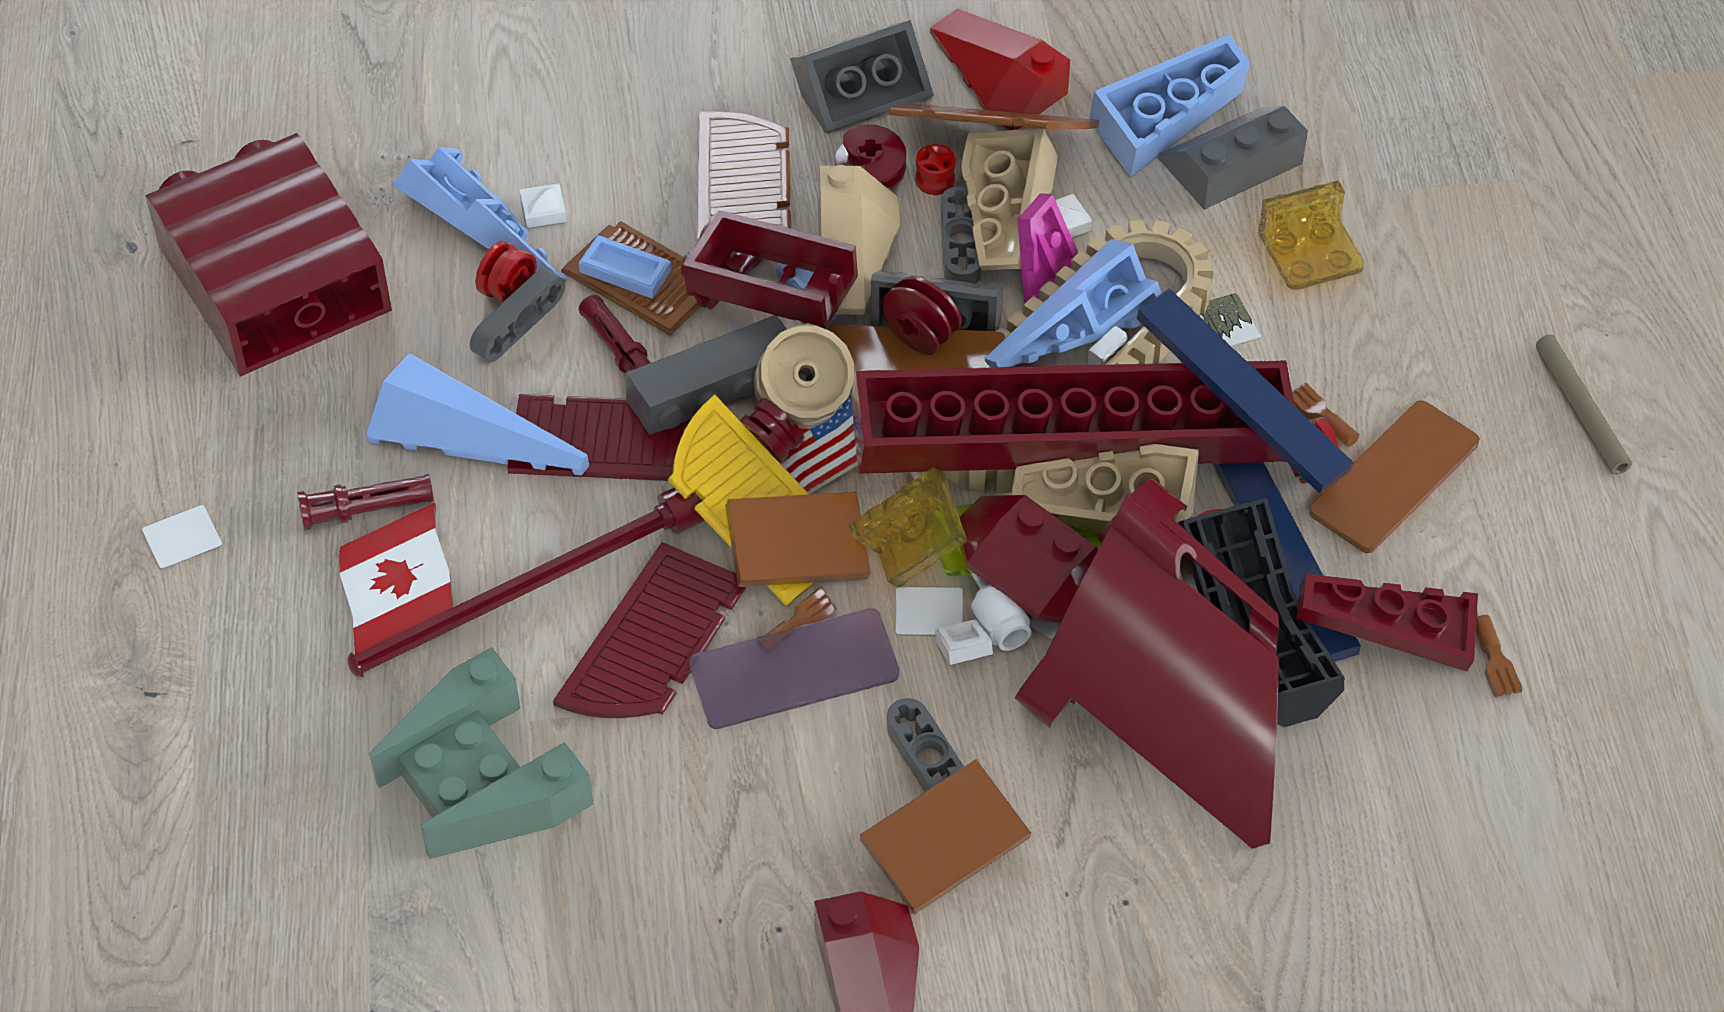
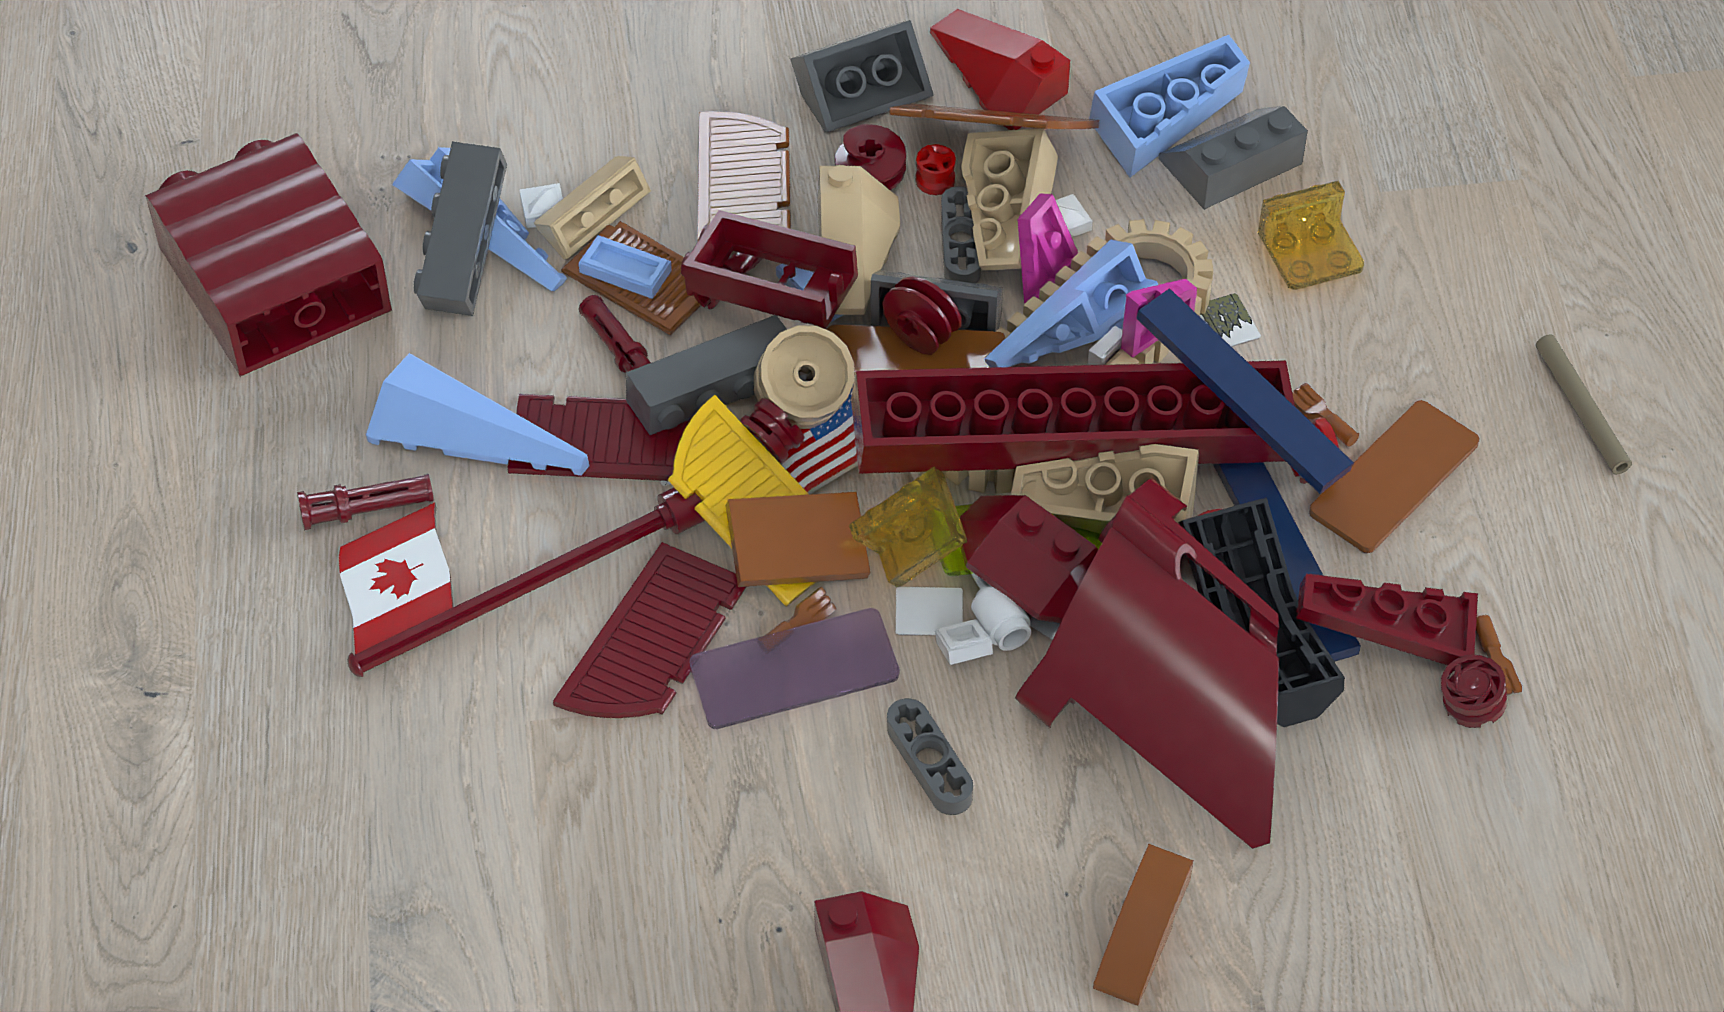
(181, 536): white sticker -> none
(461, 228): none -> dark grey brick
(466, 771): sand green wedge -> none
(504, 270): red wheel -> none
(517, 315): dark grey beam -> none
(593, 205): none -> tan slope
(945, 836): dark orange tile -> none
(1135, 335): none -> dark pink wing
(1143, 924): none -> dark orange slope
(1474, 691): none -> dark red wheel

